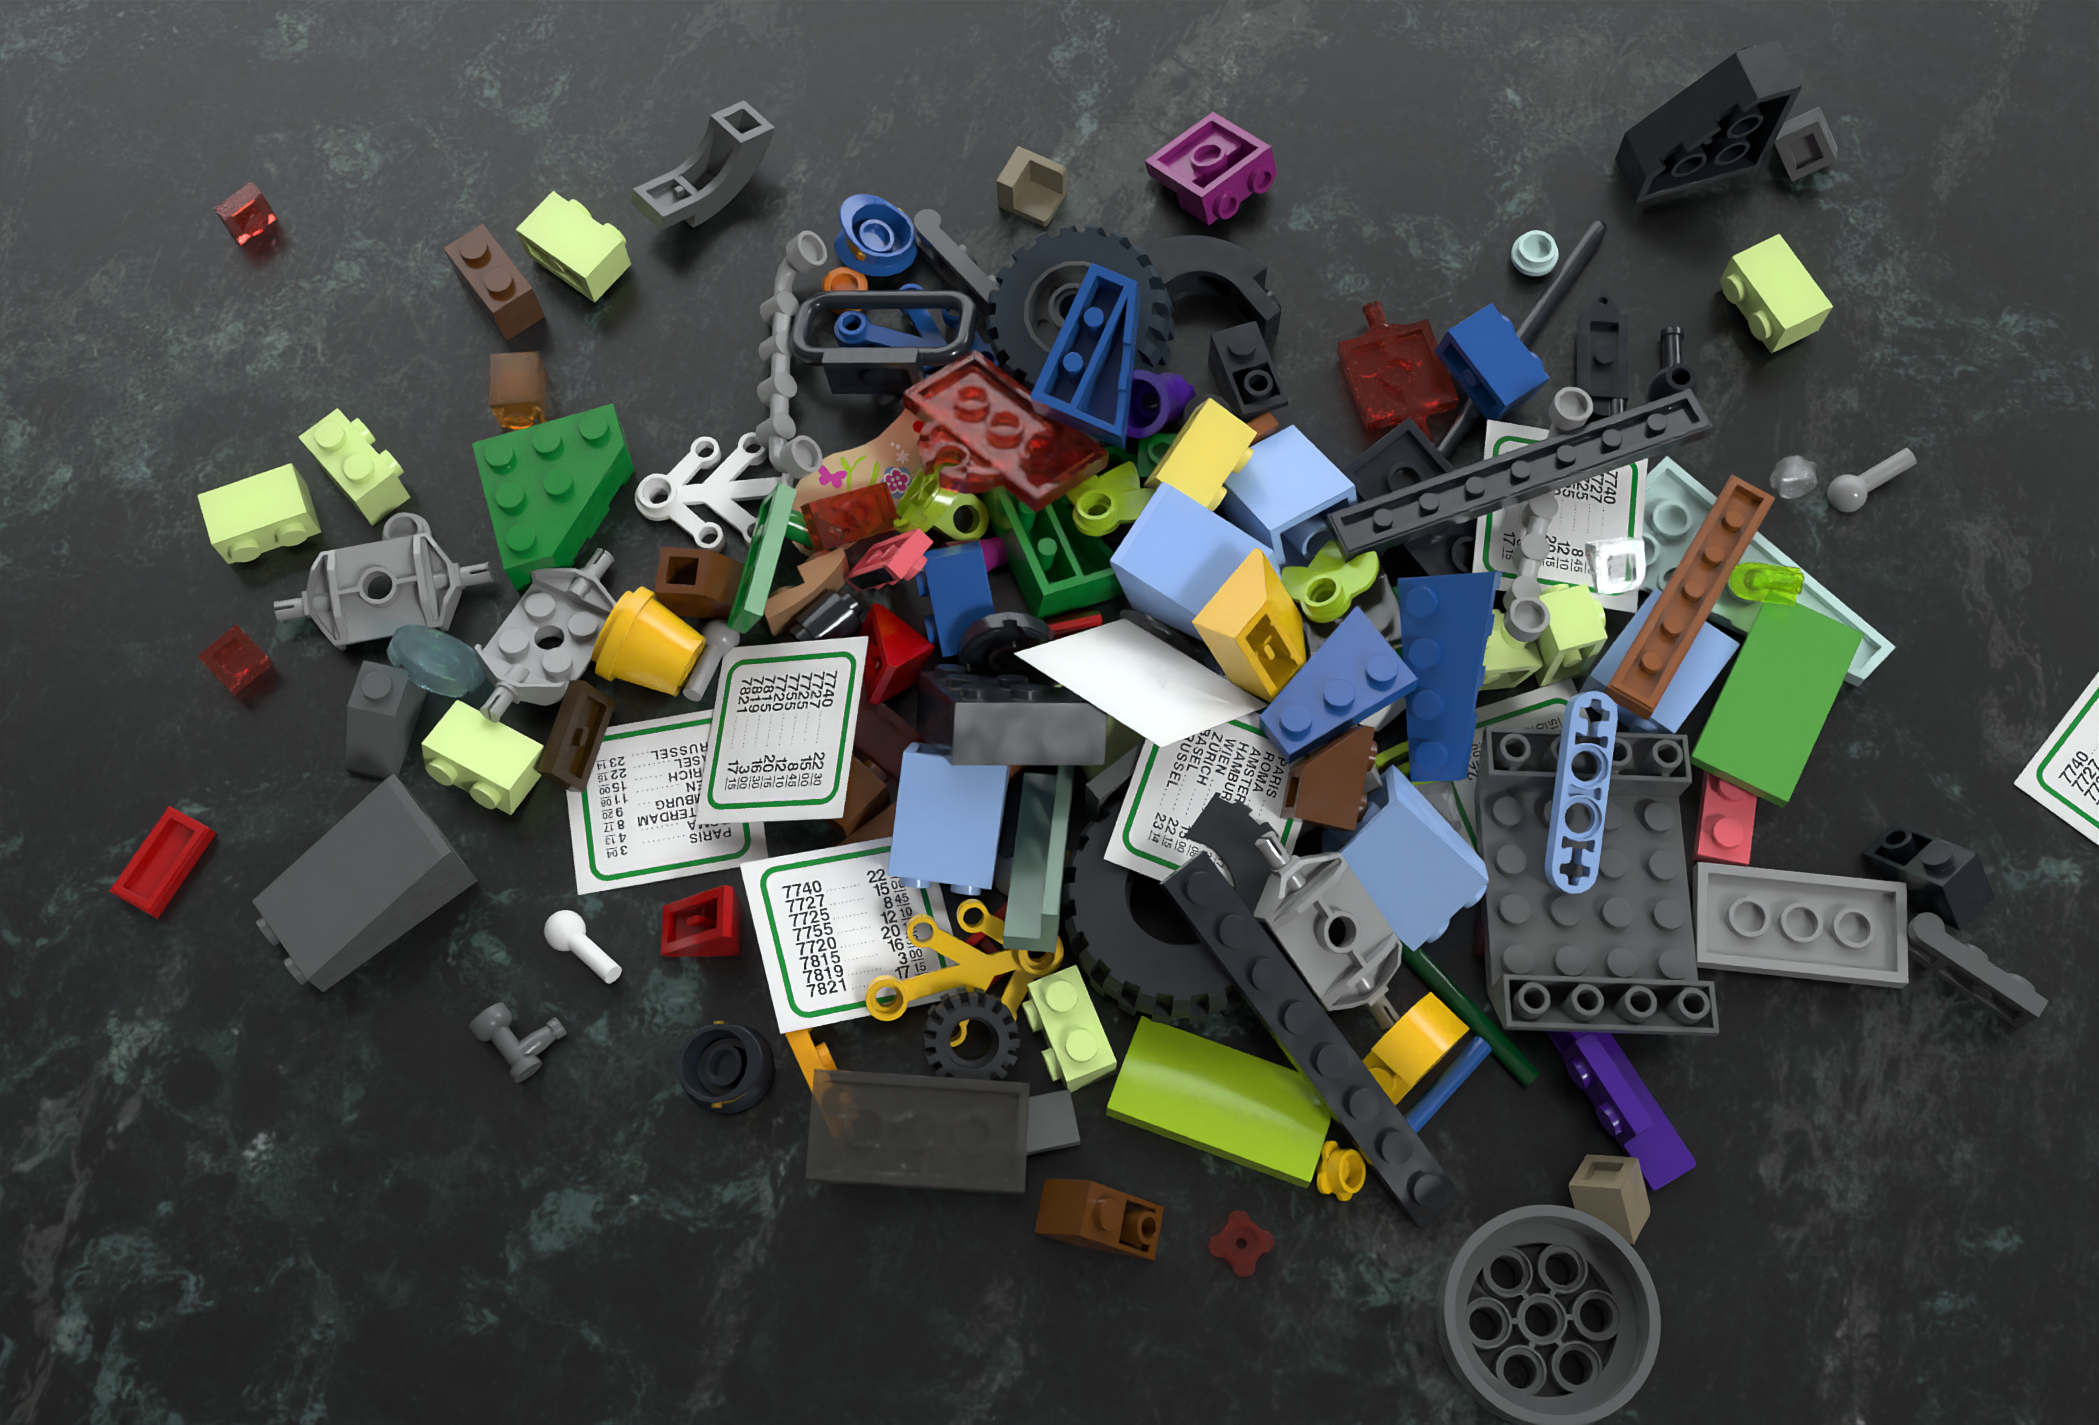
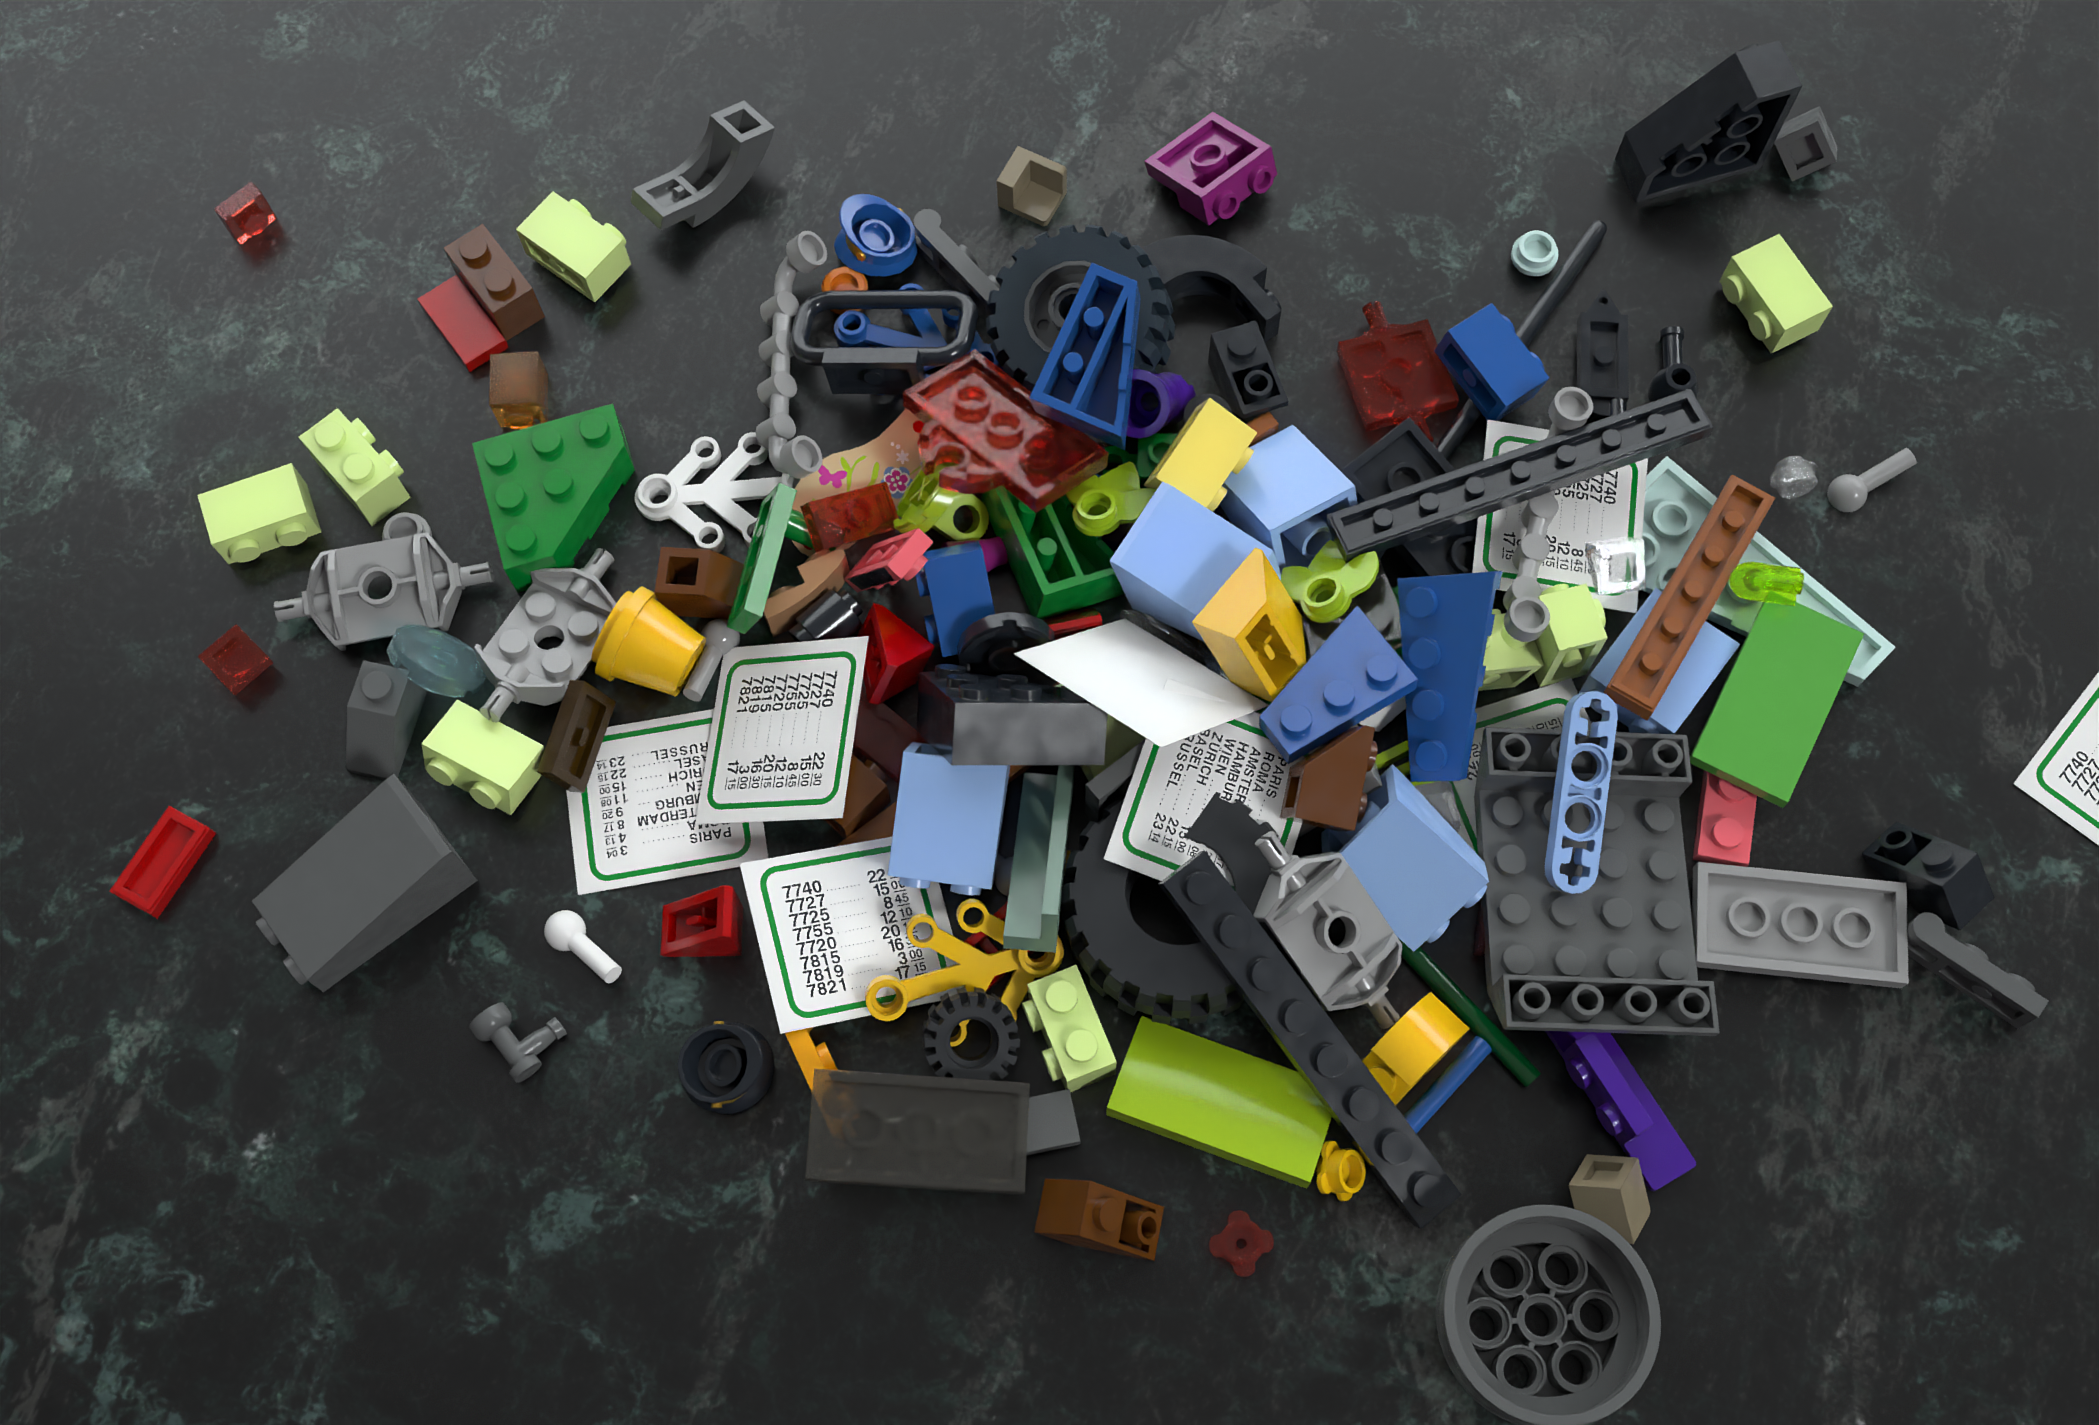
(462, 323): none -> red tile

